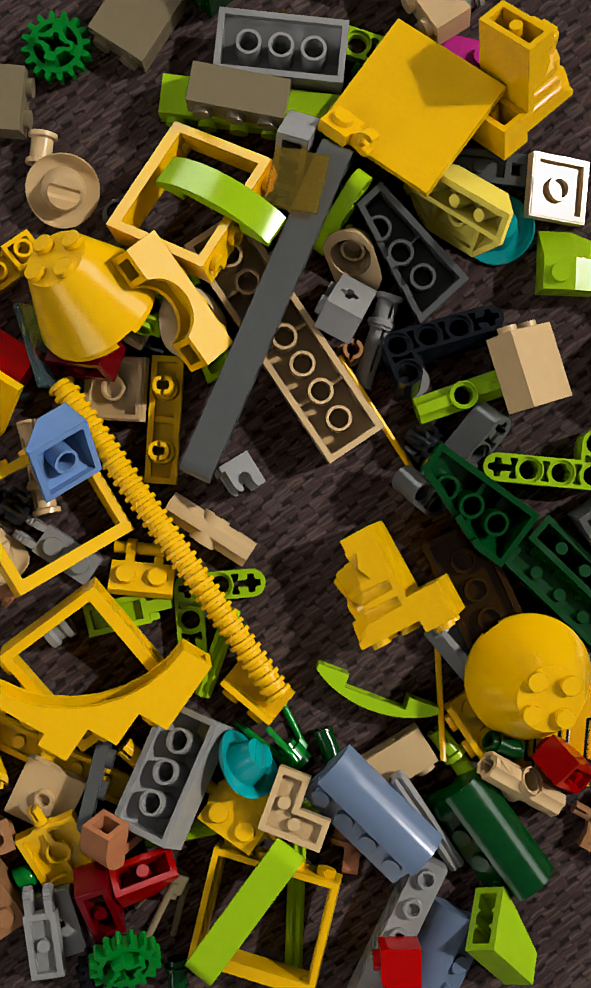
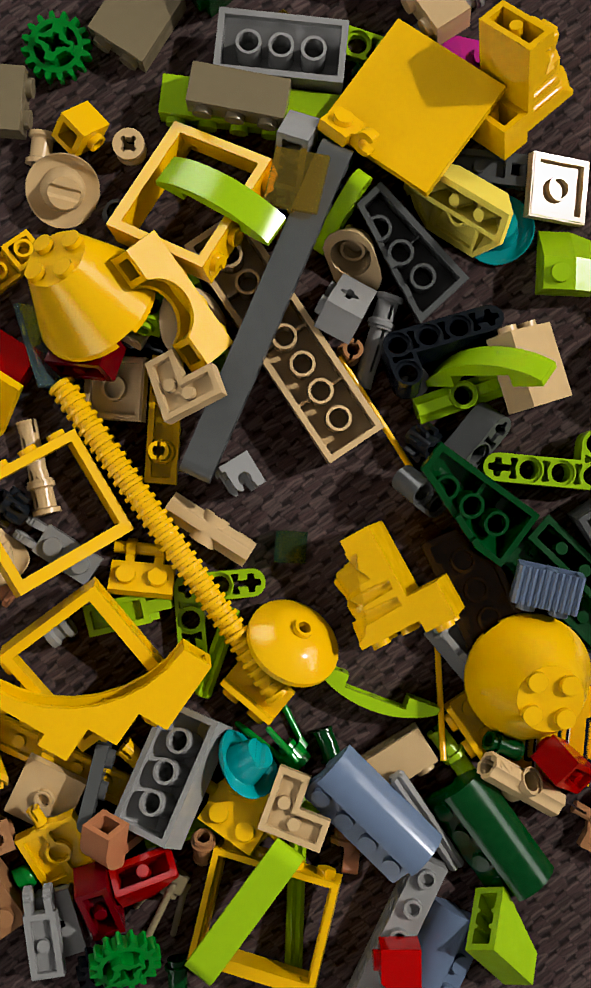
(61, 451): medium blue slope -> none
(80, 129): none -> yellow brick
(134, 153): none -> tan wheel
(182, 393): none -> tan plate
(203, 843): none -> medium nougat pin
(290, 546): none -> clear green slope
(292, 643): none -> yellow dish
(522, 366): none -> lime slope
(547, 589): none -> sand blue brick

